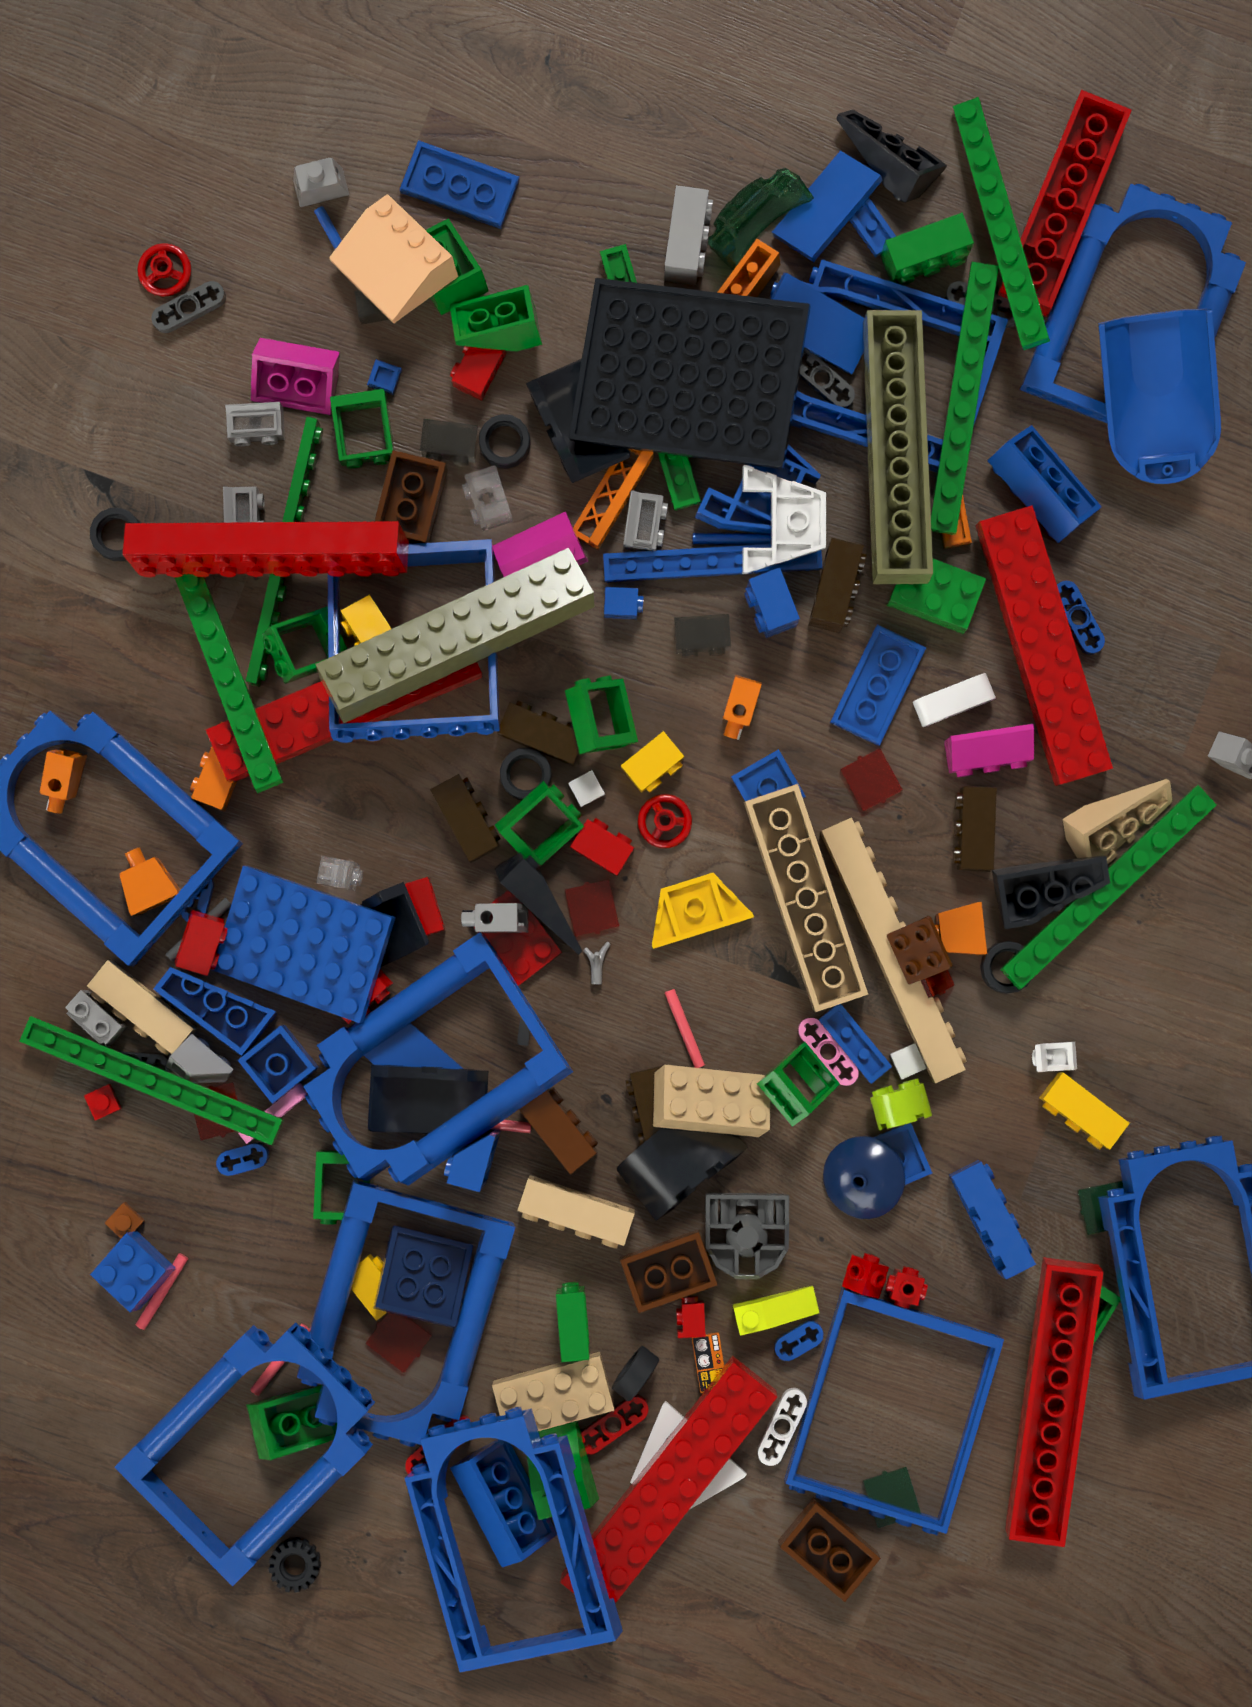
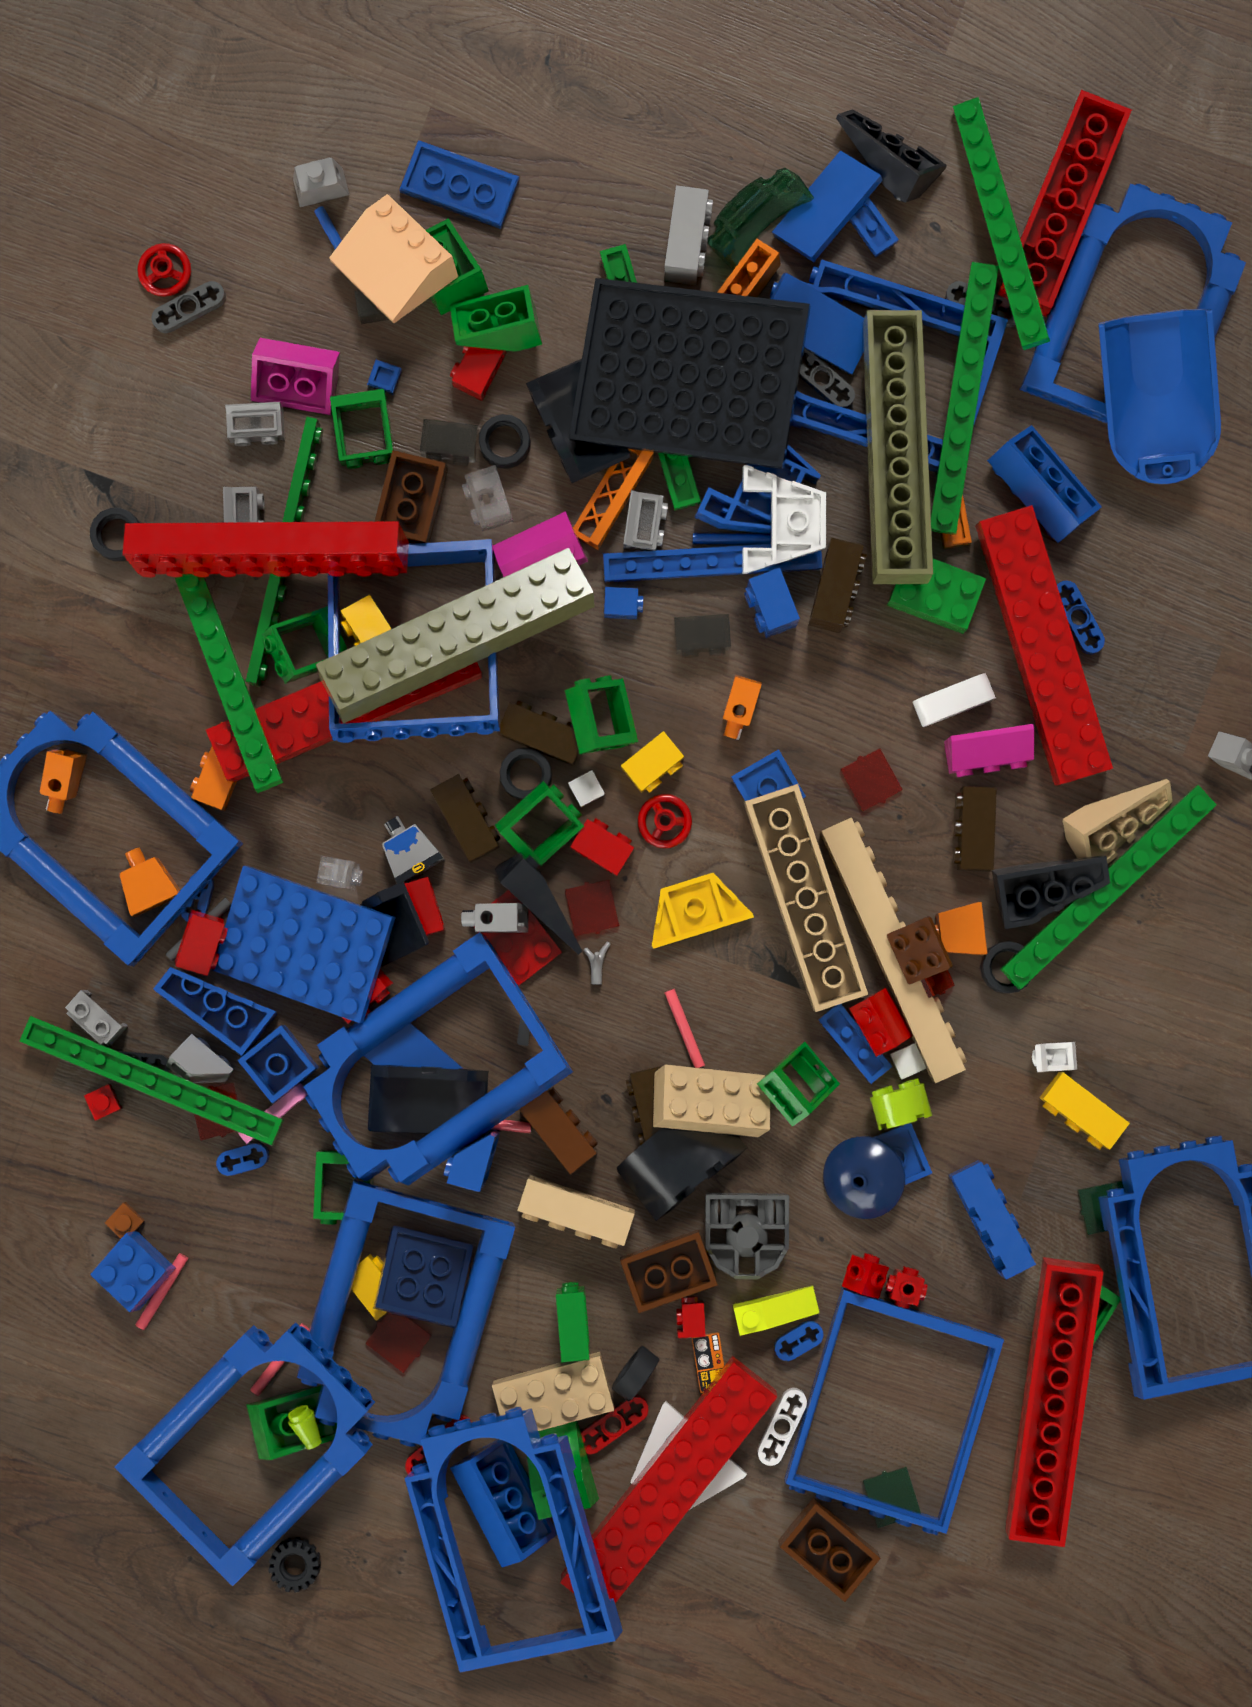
(141, 1007): tan brick -> none
(304, 1424): none -> lime cone
(409, 851): none -> torso
(847, 1062): bright pink beam -> none
(878, 685): blue tile -> none
(880, 1022): none -> red brick
(927, 249): green brick -> none

